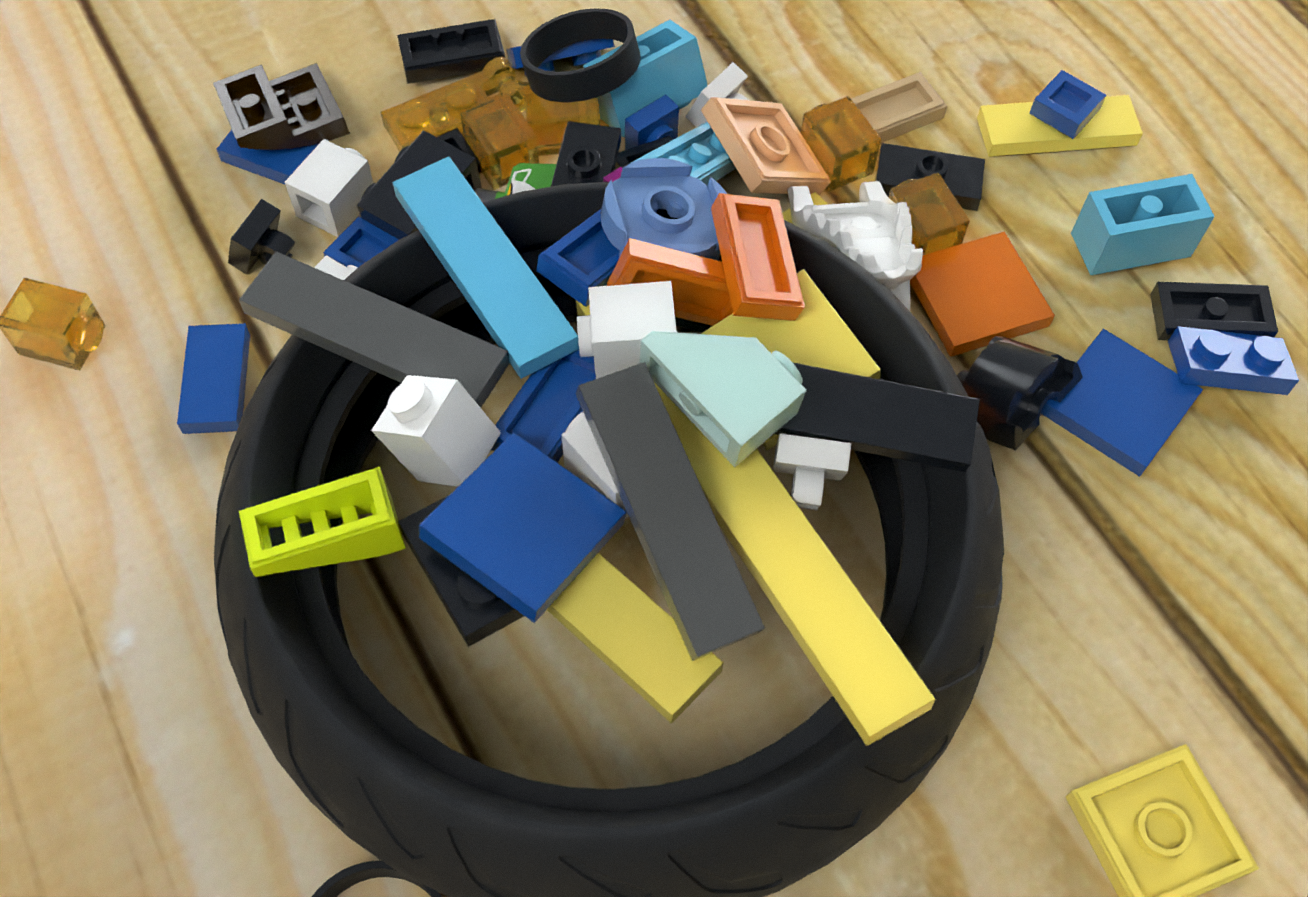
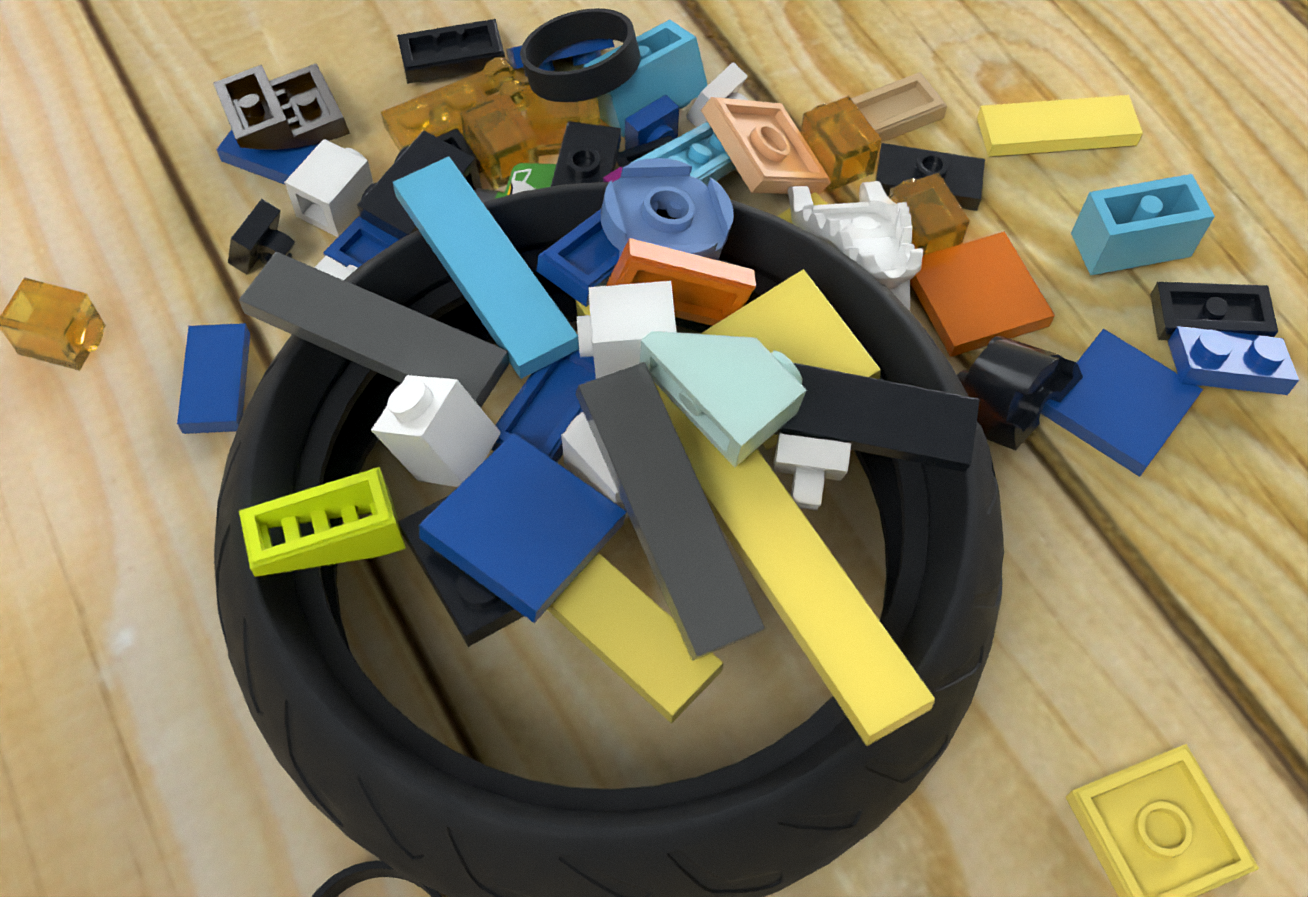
(757, 257): orange tile -> none
(1067, 104): blue plate -> none

